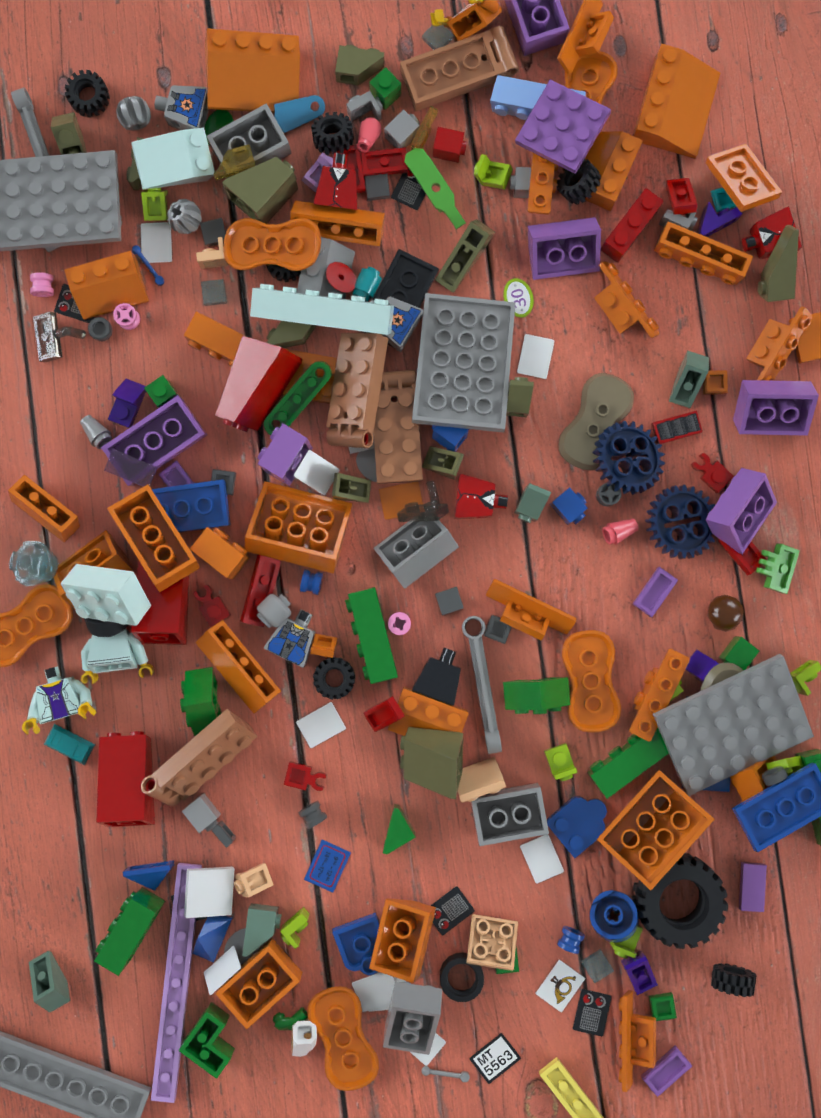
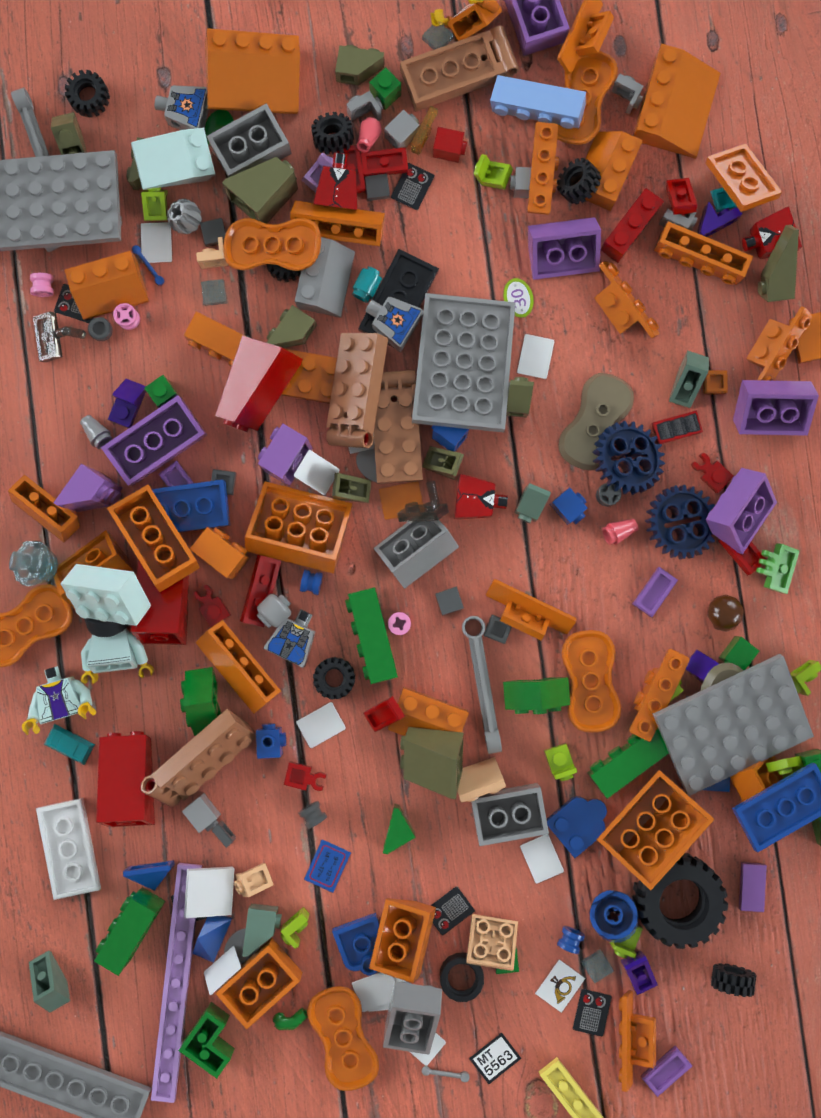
(68, 848): none -> white tile
(88, 491): none -> medium lavender slope
(130, 468): clear purple tile -> none
(133, 113): light grey piece -> none
(235, 161): clear yellow tile -> none
(270, 741): none -> blue brick
(297, 112): dark azure piece -> none
(298, 396): green plate -> none
(303, 1038): white rock -> none
(322, 310): light aqua brick -> none
(323, 645): orange tile -> none
(340, 277): red piece -> none
(429, 176): bright green piece -> none
(439, 678): black torso -> none
(465, 255): olive slope -> none
(562, 126): medium lavender plate -> none
(629, 89): none -> light grey bracket
(662, 1006): green tile -> none
(774, 775): dark grey tile -> none

